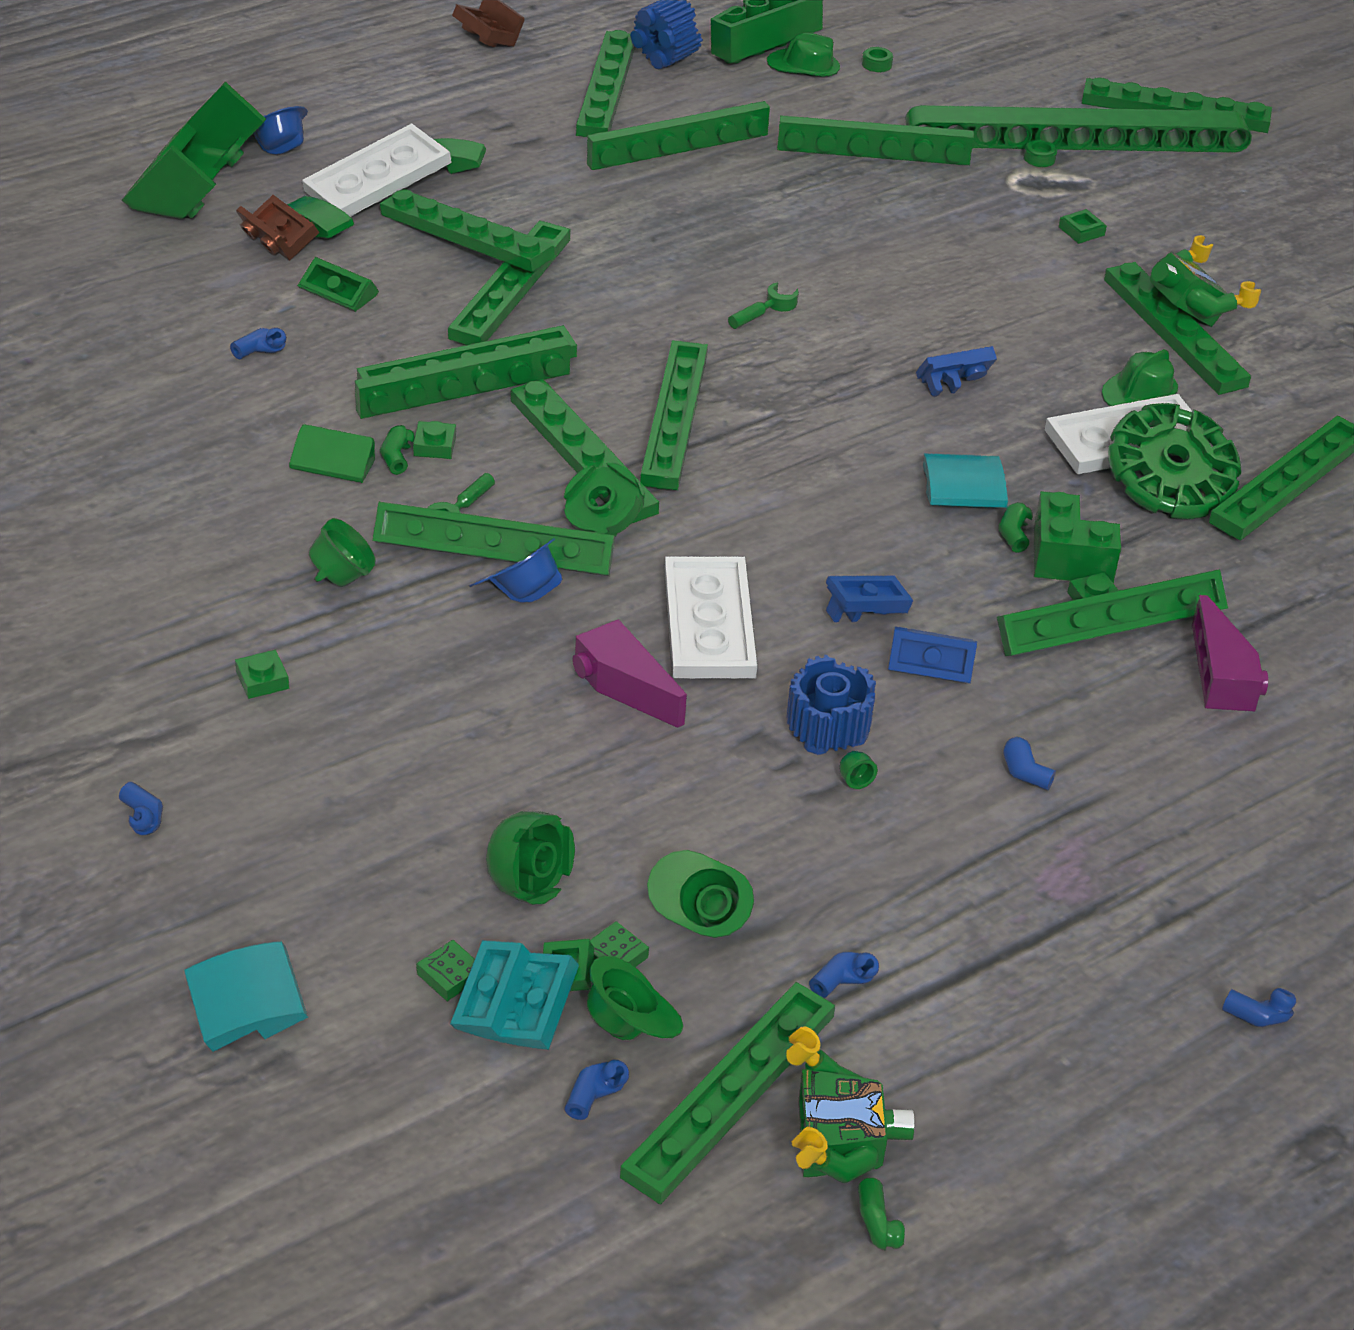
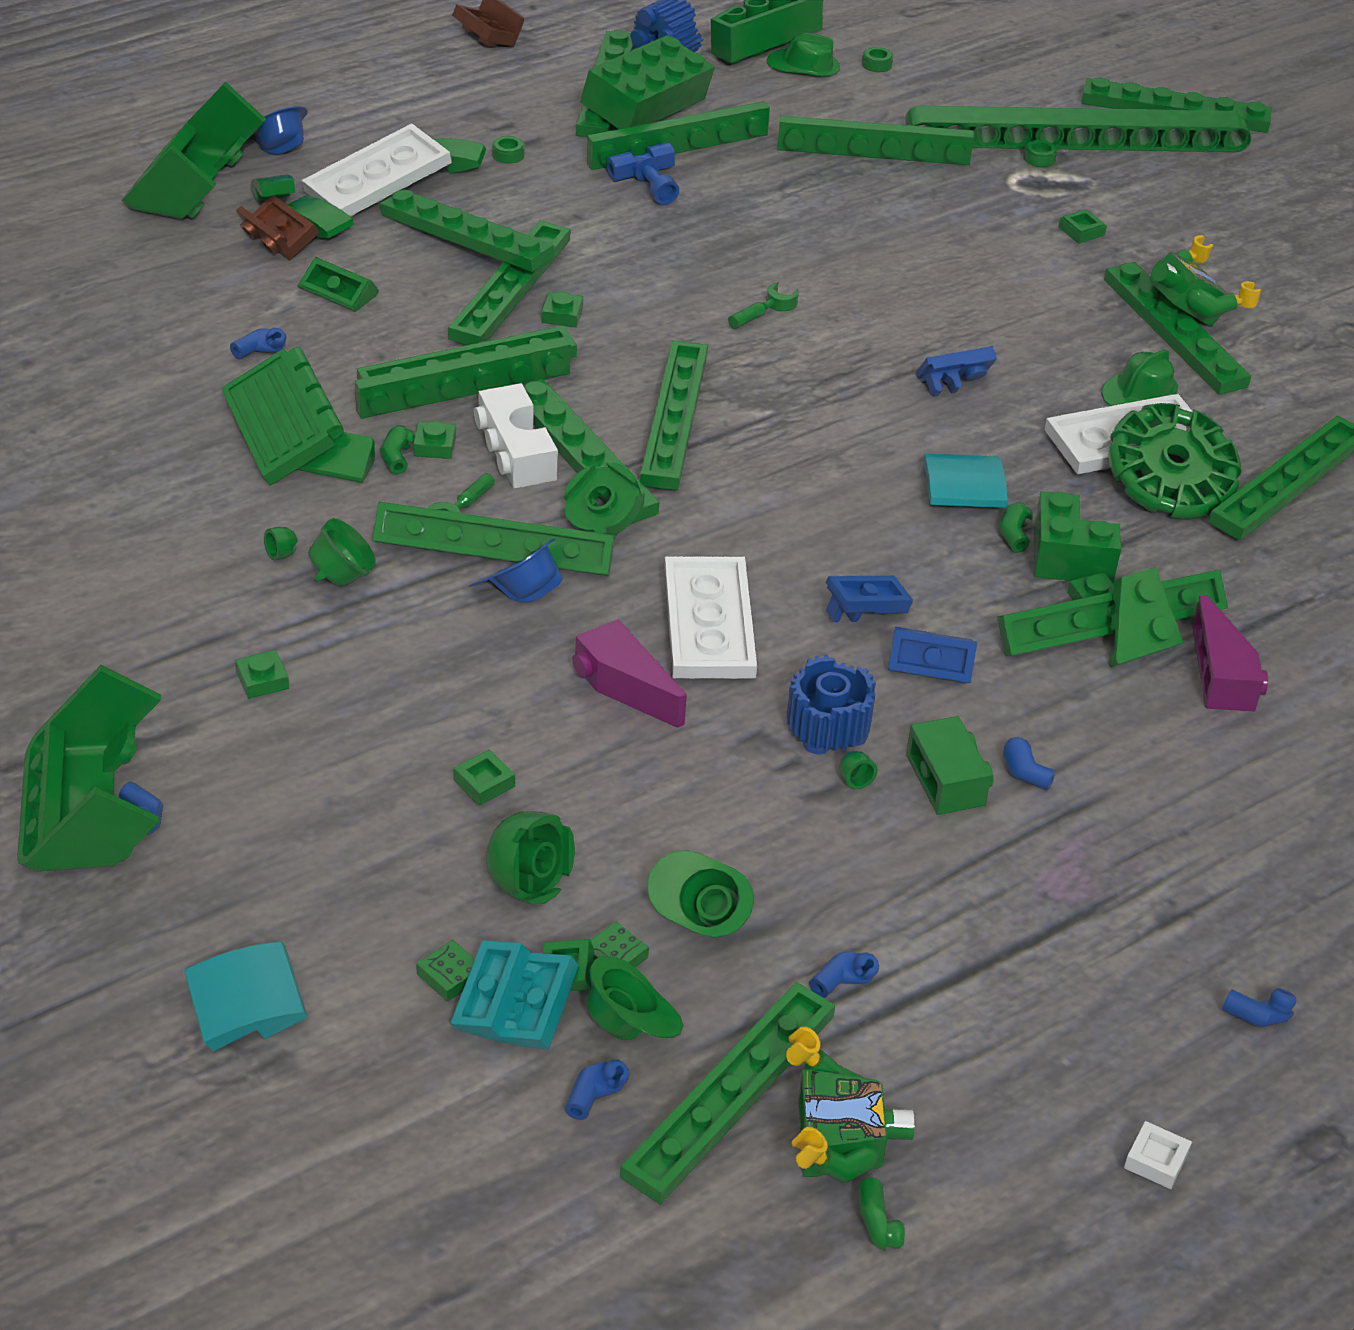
(69, 778): none -> green windscreen
(278, 185): none -> green slope
(280, 542): none -> green hinge
(283, 413): none -> green hinge
(484, 777): none -> green plate
(508, 149): none -> green tile
(521, 452): none -> white arch
(562, 309): none -> green plate
(647, 83): none -> green brick
(647, 168): none -> blue bar
(949, 765): none -> green brick
(1141, 618): none -> green wing
(1158, 1155): none -> white plate

